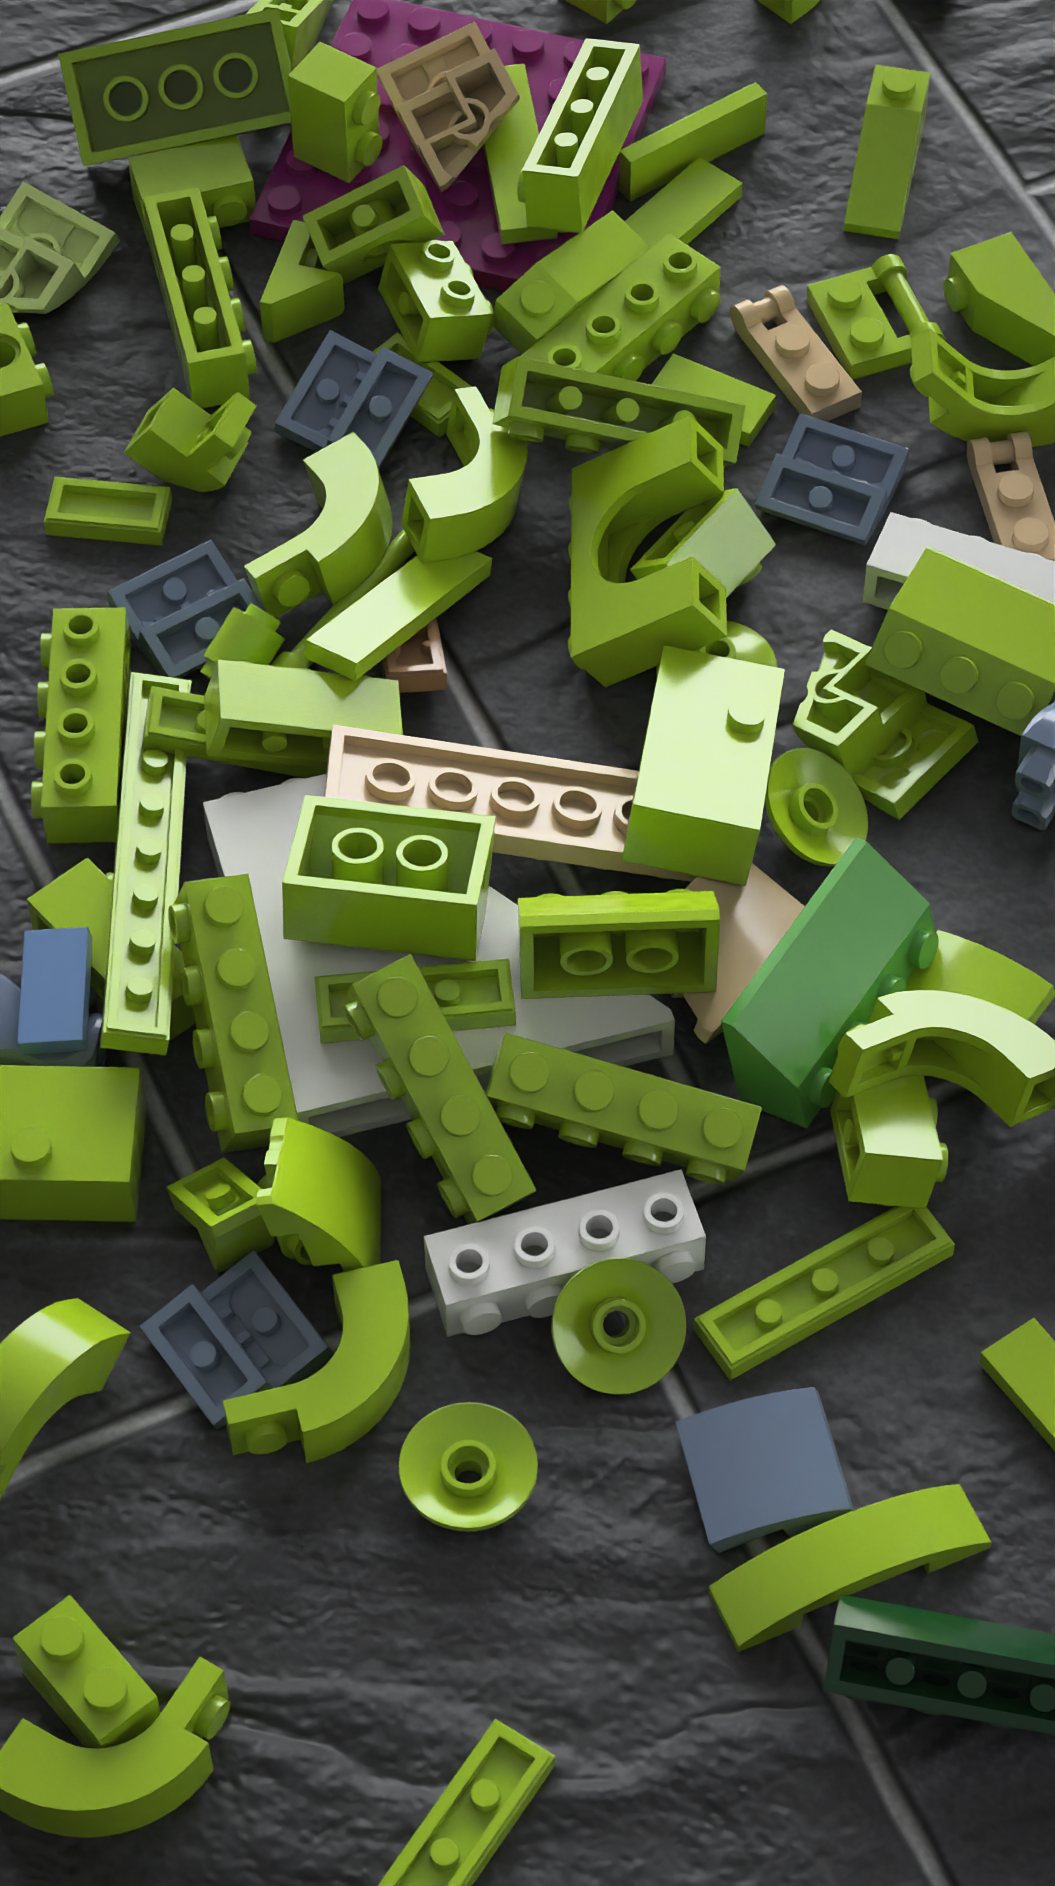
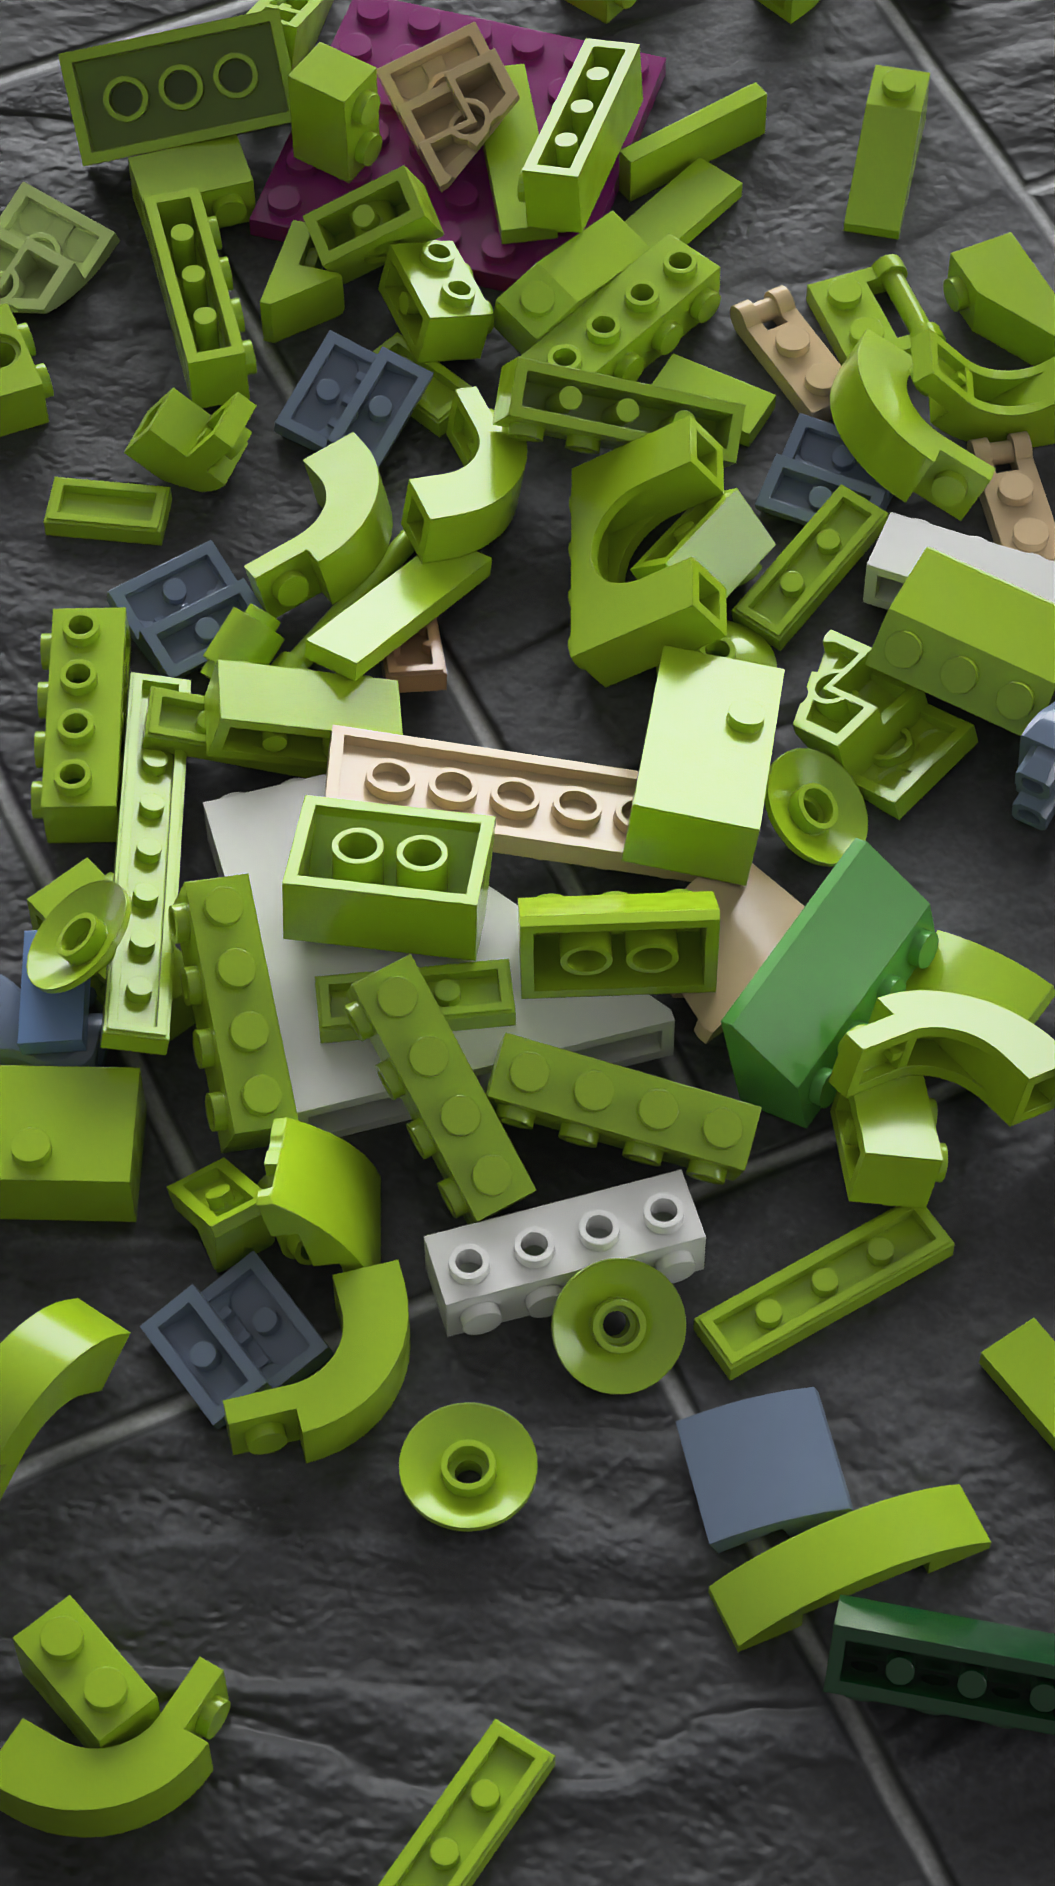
(79, 936): none -> lime dish
(810, 567): none -> lime tile
(892, 438): none -> lime arch

